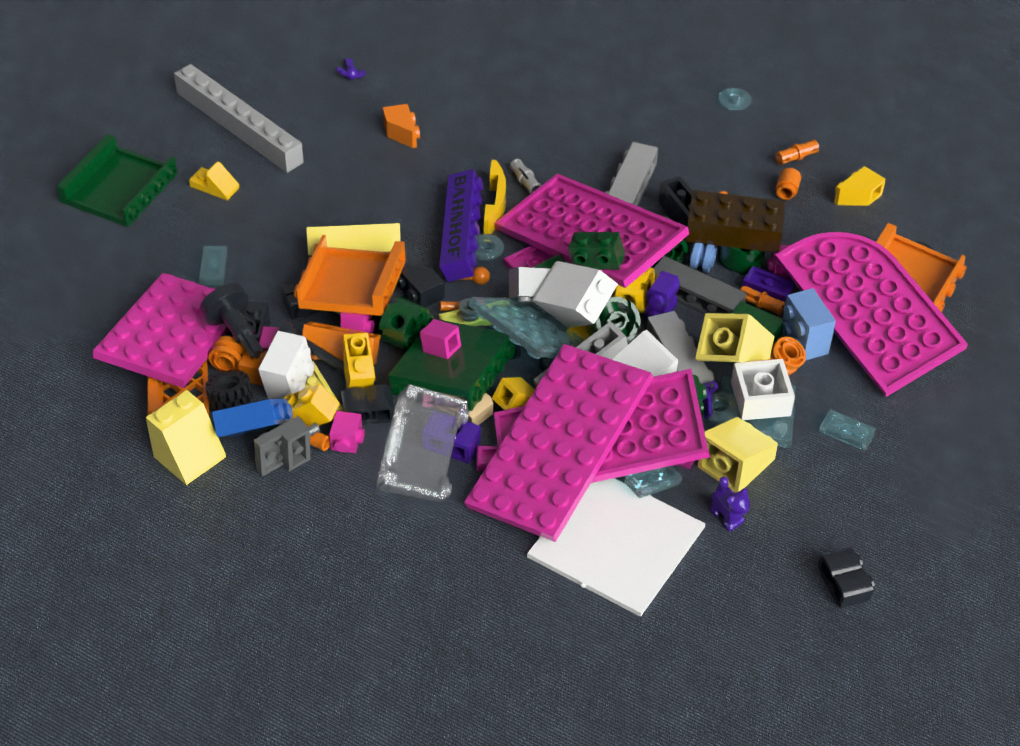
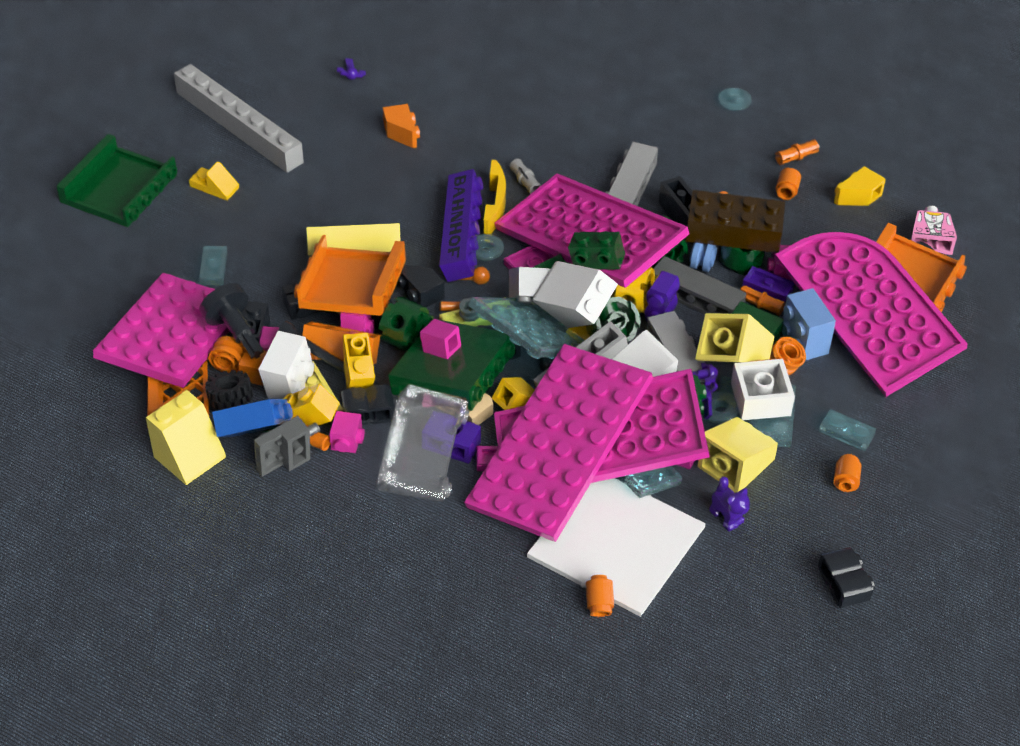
(600, 596): none -> orange brick
(707, 372): none -> dark purple piece
(847, 473): none -> orange brick
(935, 230): none -> bright pink torso

